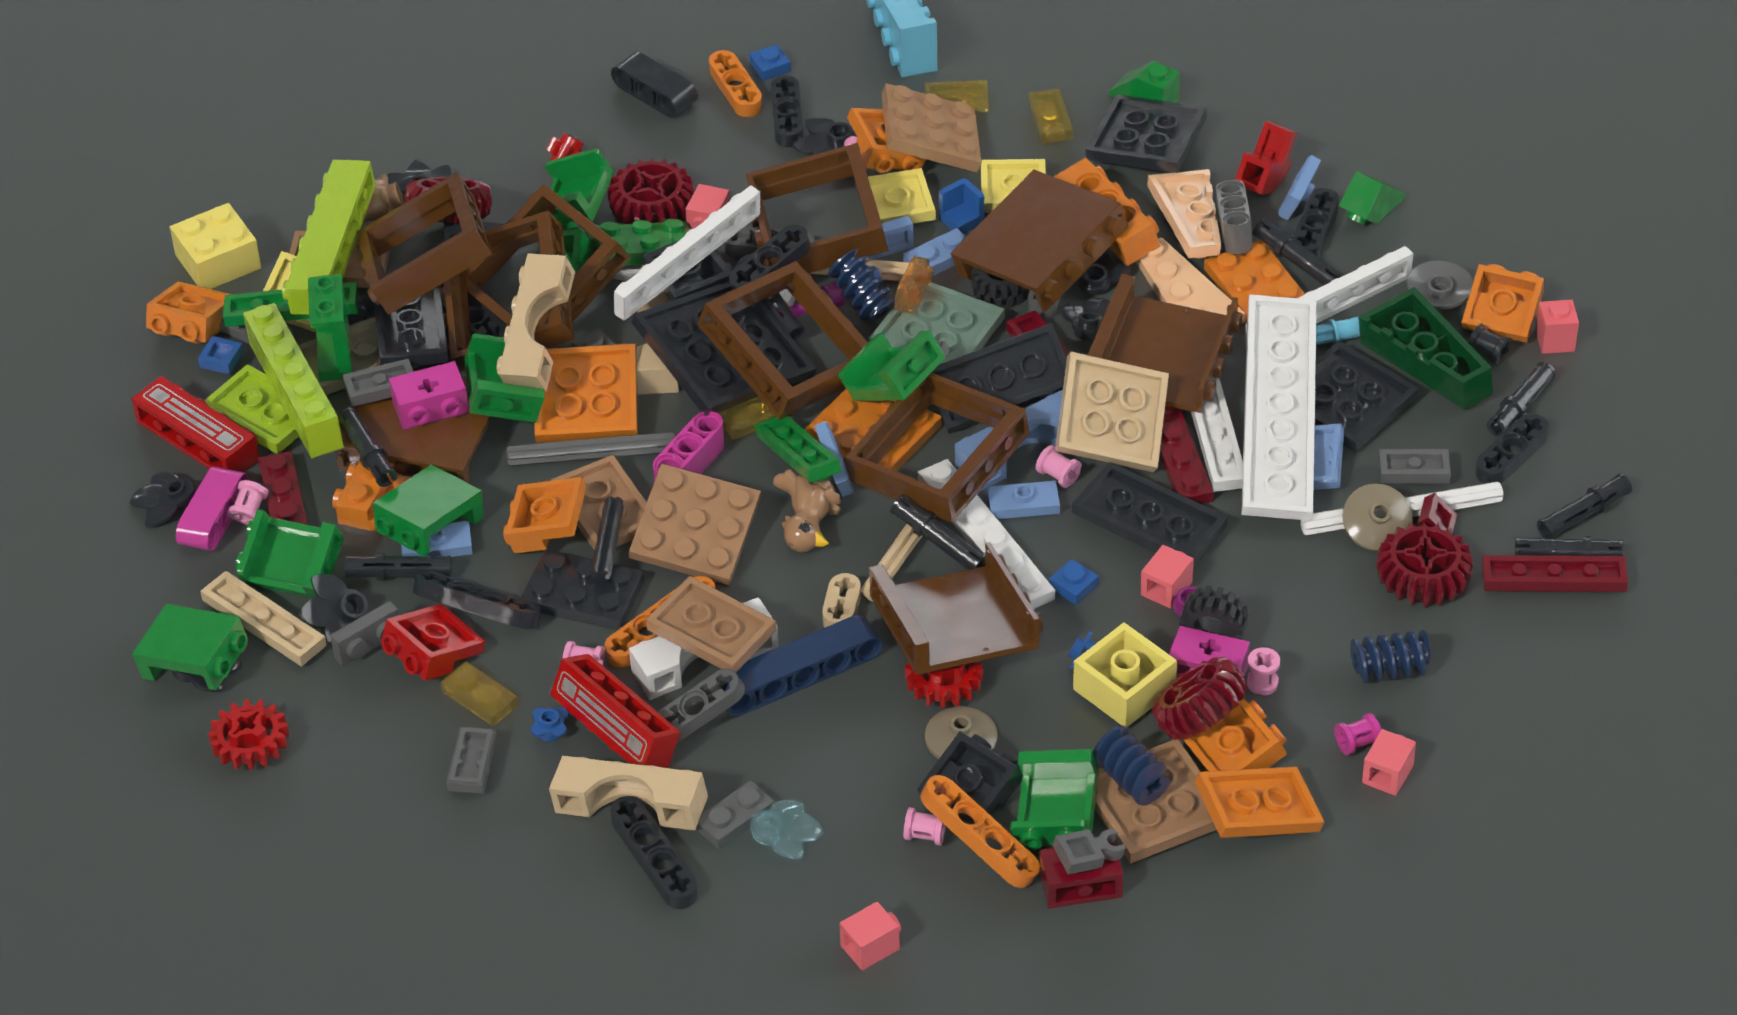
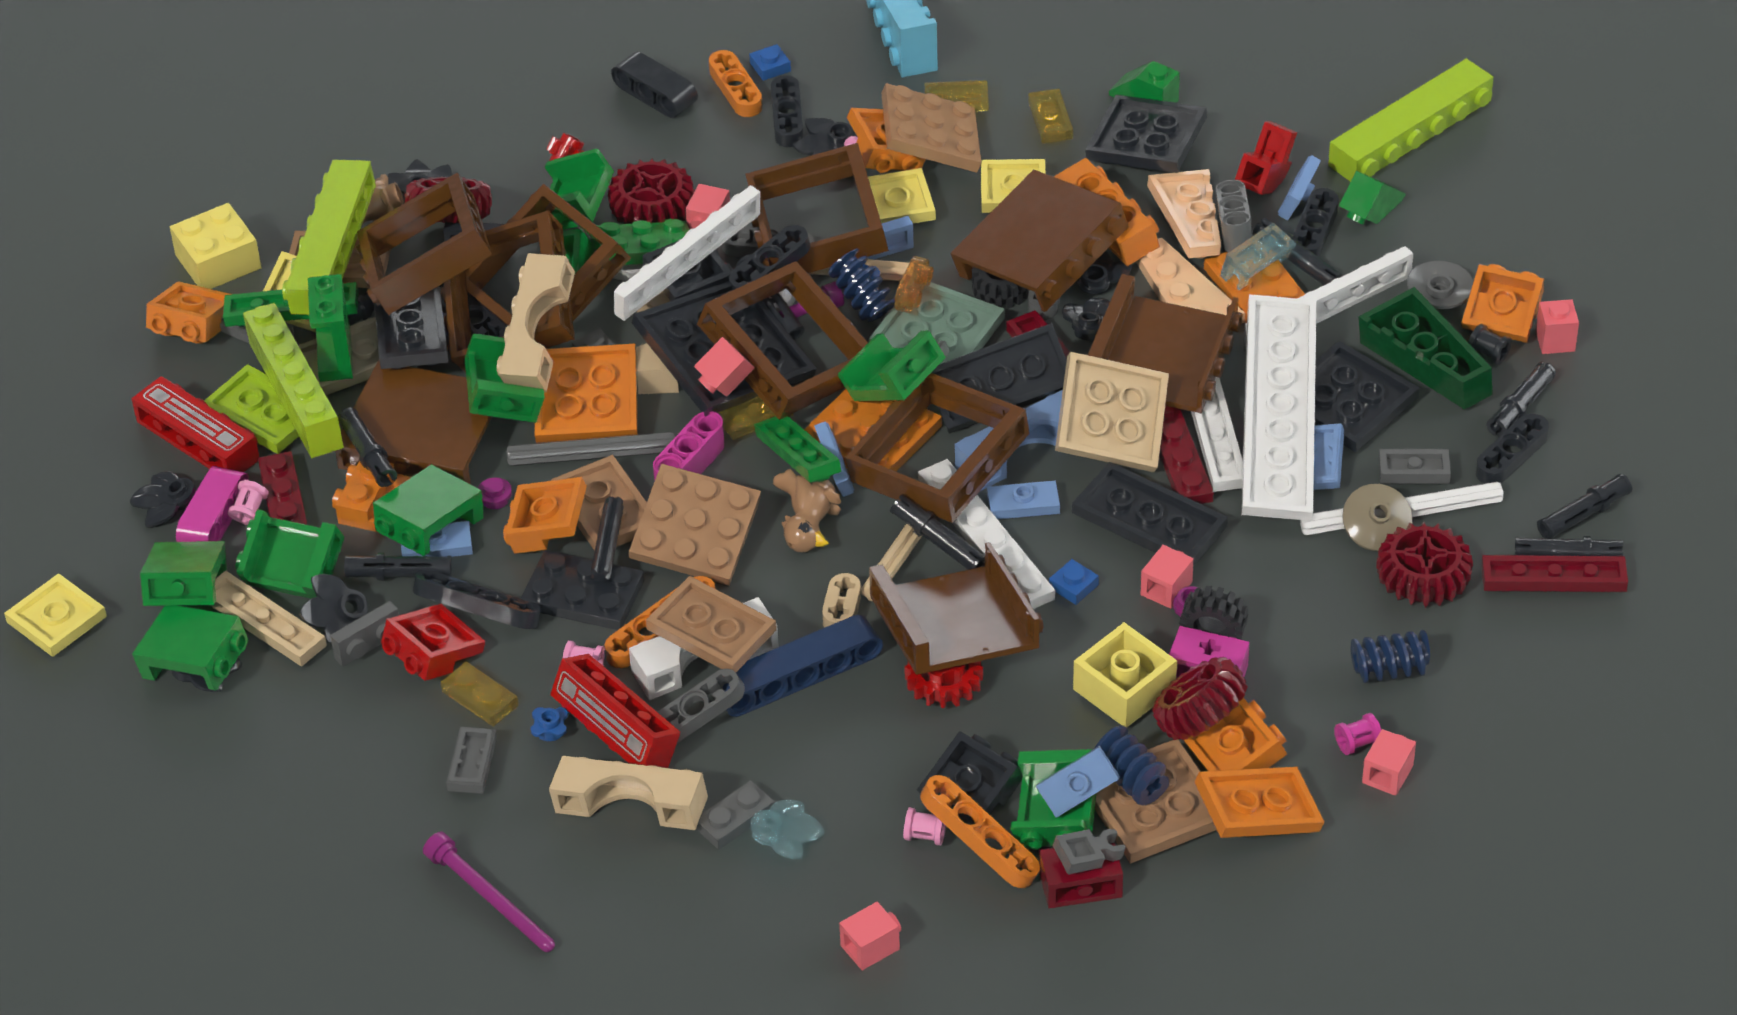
(55, 615): none -> light yellow plate
(182, 573): none -> green panel
(220, 355): blue plate -> none
(248, 734): red gear -> none
(373, 383): dark grey plate -> none
(428, 395): dark pink brick -> none
(442, 851): none -> magenta piece
(495, 492): none -> magenta plate
(658, 849): black beam -> none
(723, 368): none -> coral brick
(938, 250): medium blue plate -> none
(947, 723): dark tan dish -> none
(961, 206): blue panel -> none
(1058, 466): bright pink bush -> none
(1077, 781): none -> medium blue plate
(1080, 647): blue plate -> none
(1257, 254): none -> clear light blue hinge
(1263, 676): bright pink bush -> none
(1337, 331): medium azure axle -> none
(1411, 120): none -> lime brick
(1436, 511): dark red plate -> none

